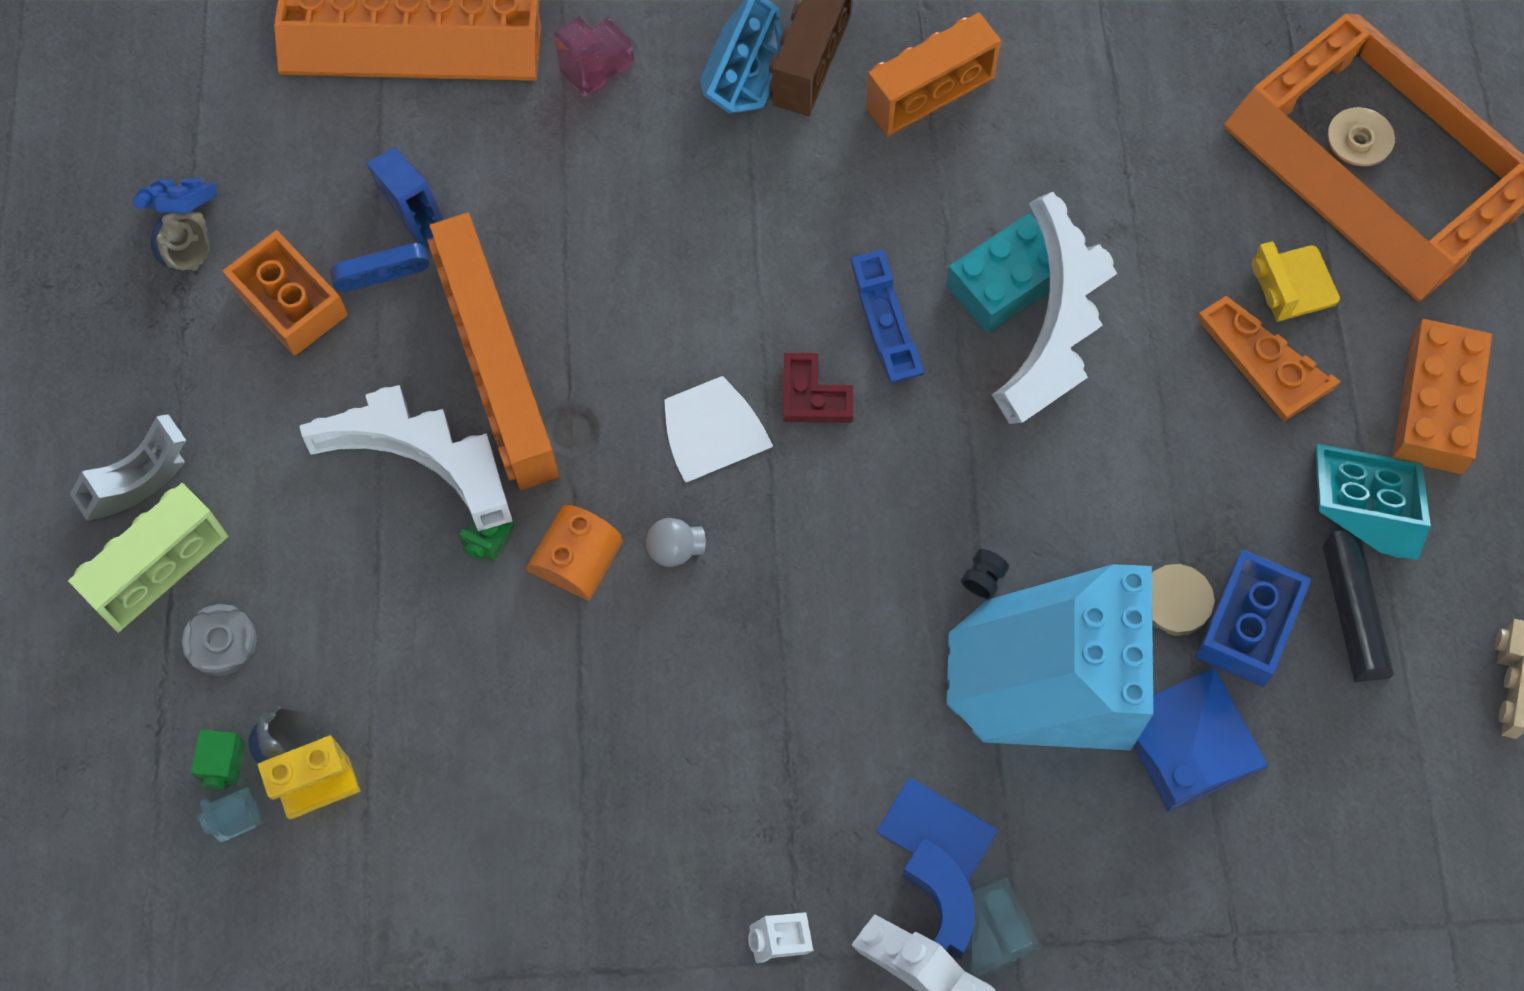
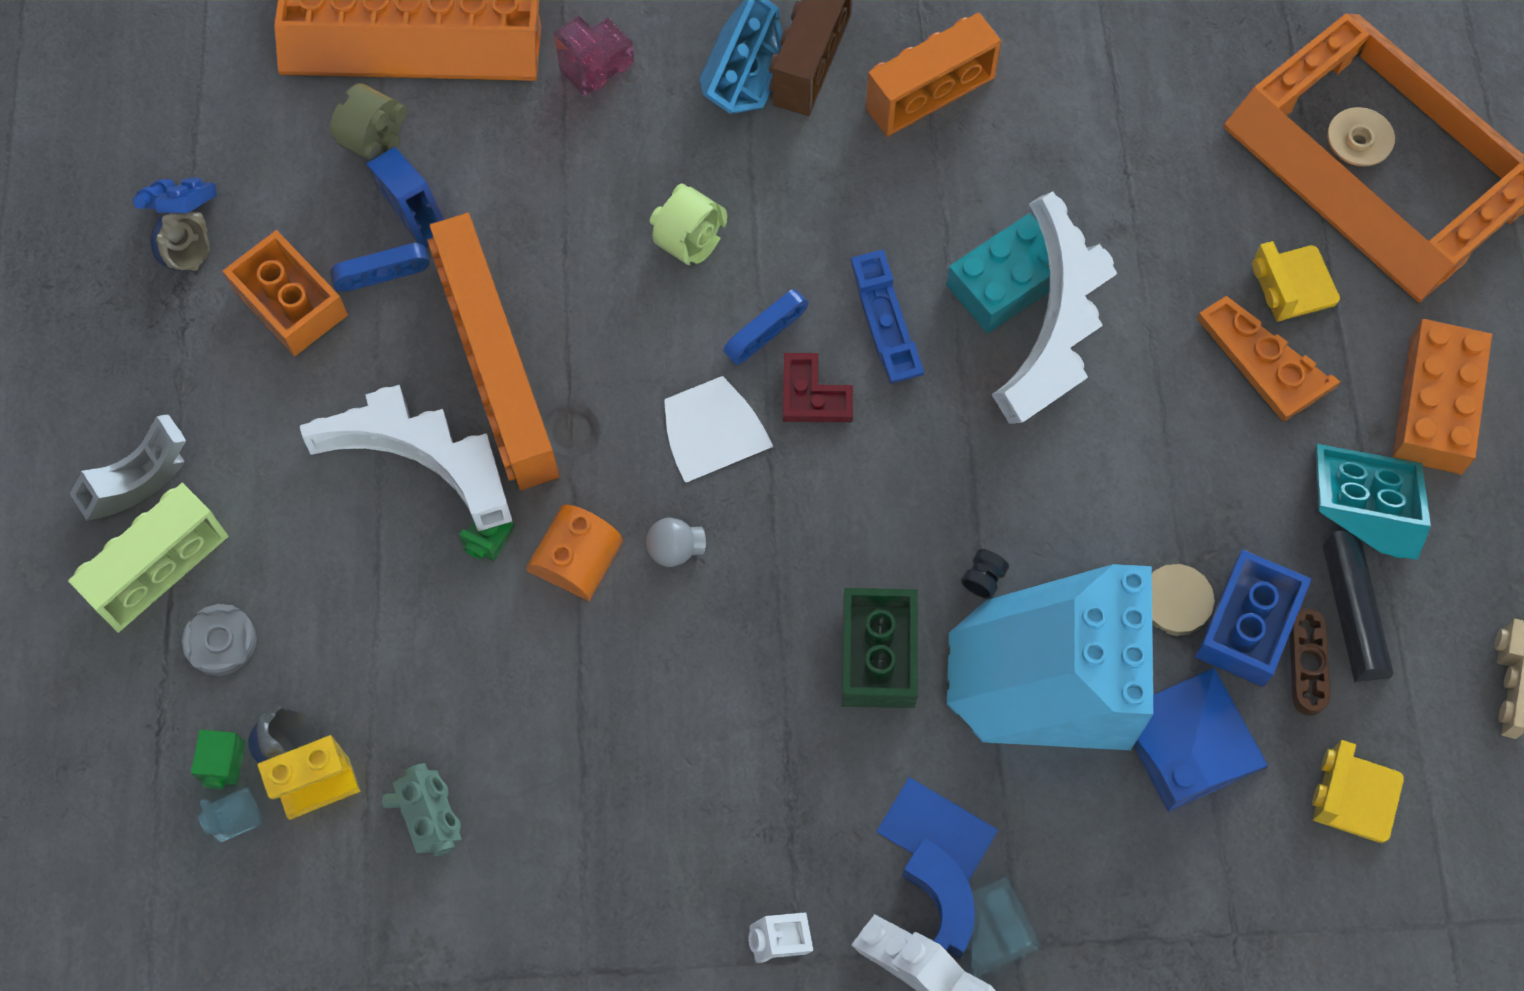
(367, 122): none -> olive brick
(425, 810): none -> sand green brick
(688, 225): none -> yellowish green brick
(765, 327): none -> blue beam
(880, 648): none -> dark green brick
(1320, 687): none -> reddish brown beam
(1357, 794): none -> yellow bracket

